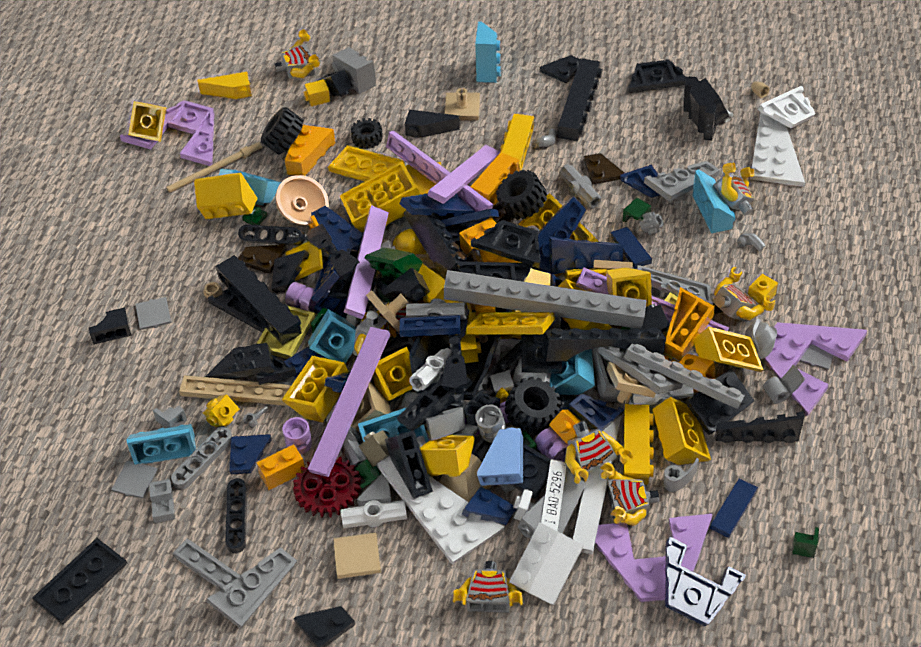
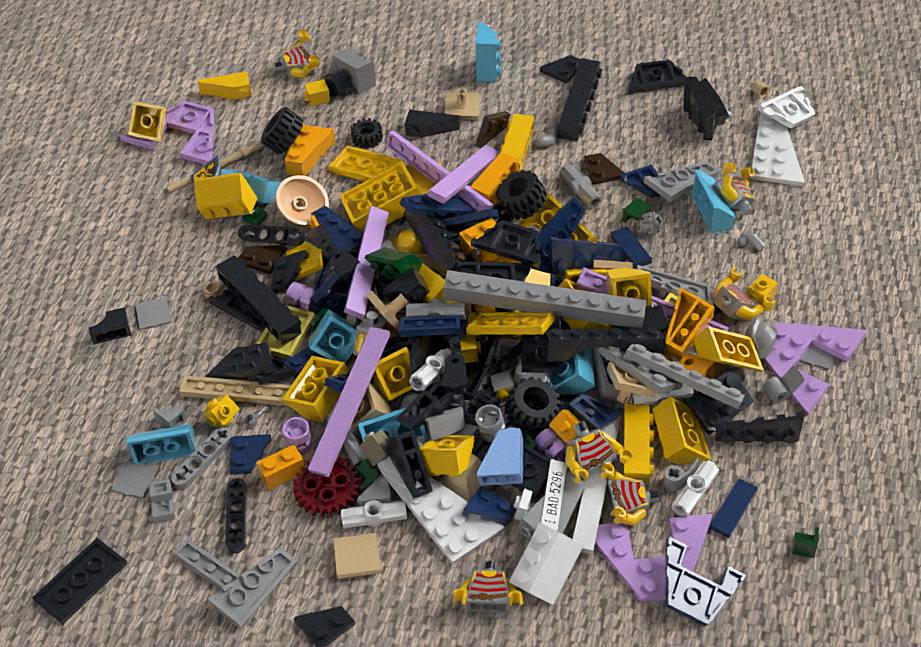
(208, 170): none -> shield
(492, 126): none -> dark brown wing
(689, 495): none -> white piece

